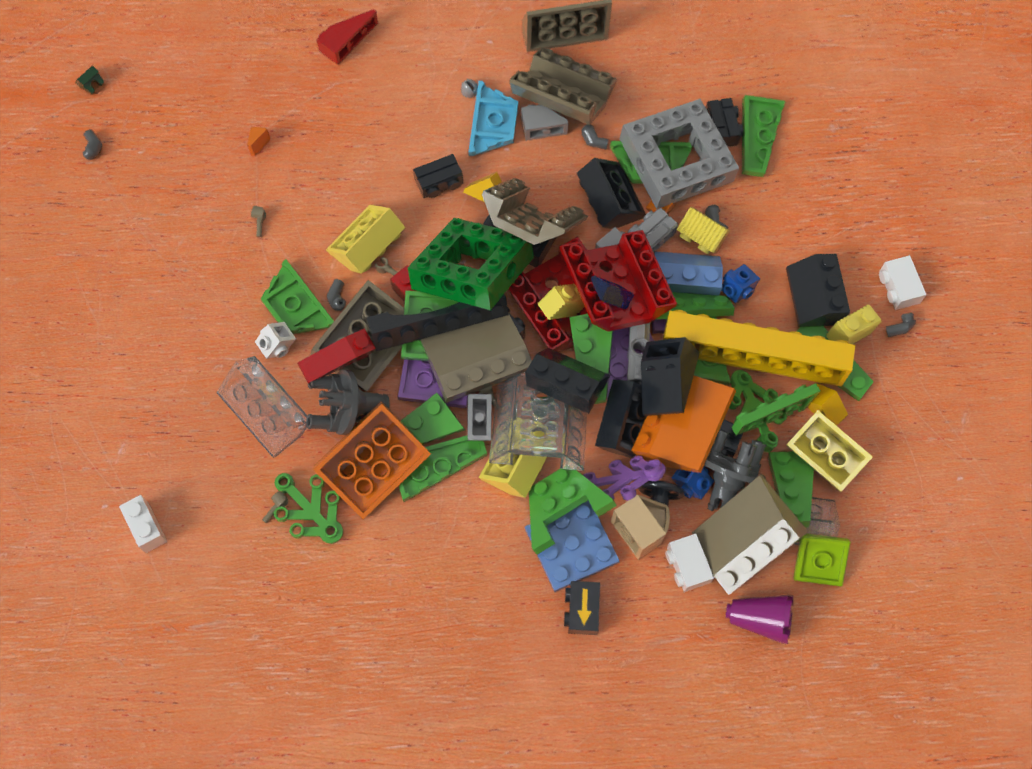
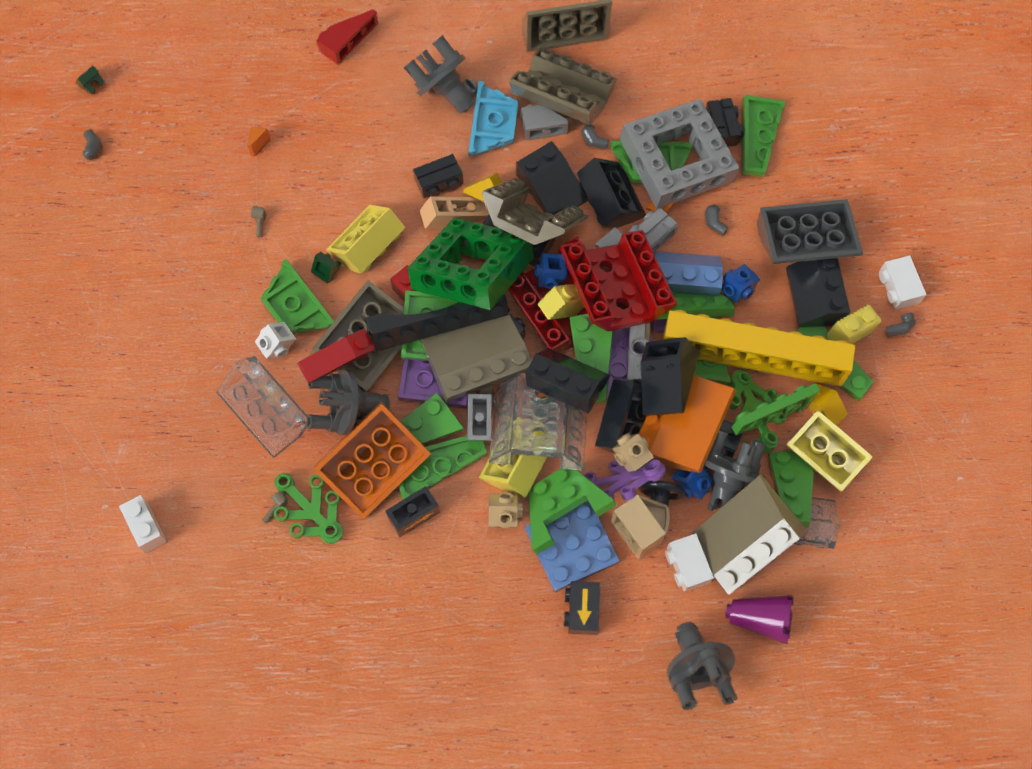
(325, 267): none -> dark green tile
(334, 297): dark grey arm -> none
(386, 268): dark tan hand -> none
(412, 511): none -> black brick
(441, 210): none -> light nougat slope
(443, 77): none -> dark grey piece
(504, 510): none -> tan brick
(550, 179): none -> black slope
(550, 270): none -> blue brick
(612, 292): slope -> none
(632, 452): none -> tan brick
(700, 667): none -> dark grey piece
(702, 230): light yellow brick -> none
(809, 231): none -> dark grey slope
(821, 559): lime tile -> none

